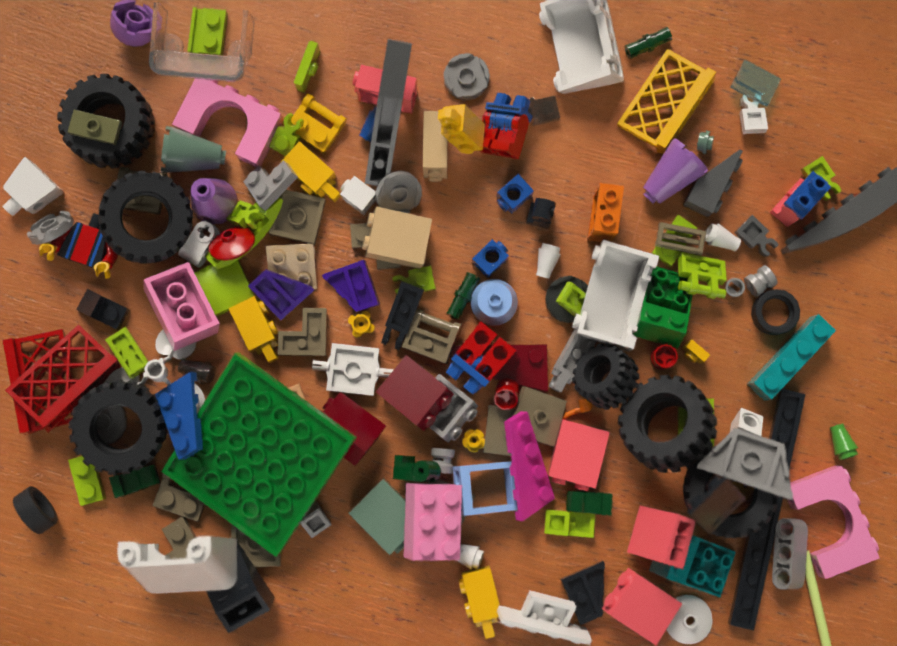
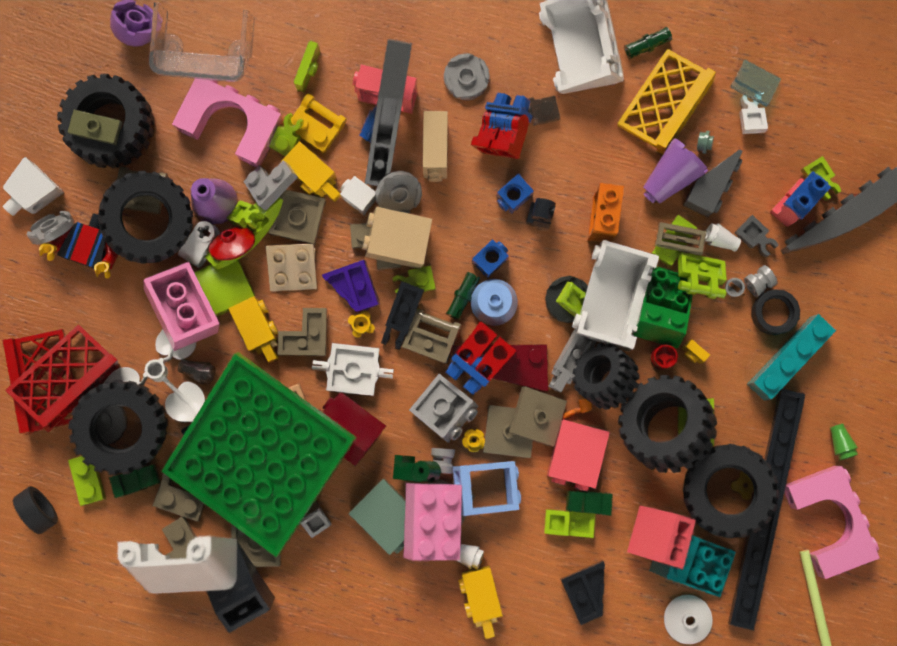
(103, 309): black slope -> none
(127, 352): lime plate -> none
(180, 415): blue wing -> none
(189, 152): sand green cone -> none
(207, 31): lime plate -> none
(279, 292): dark purple wing -> none
(415, 393): dark red brick -> none
(462, 128): yellow hinge -> none
(506, 400): red wheel -> none
(527, 467): dark pink wing -> none
(546, 616): white bracket -> none
(547, 259): white cone -> none
(641, 606): coral brick -> none
(715, 504): black slope -> none
(748, 422): white brick -> none
(751, 462): light grey wing -> none
(784, 564): light grey beam -> none

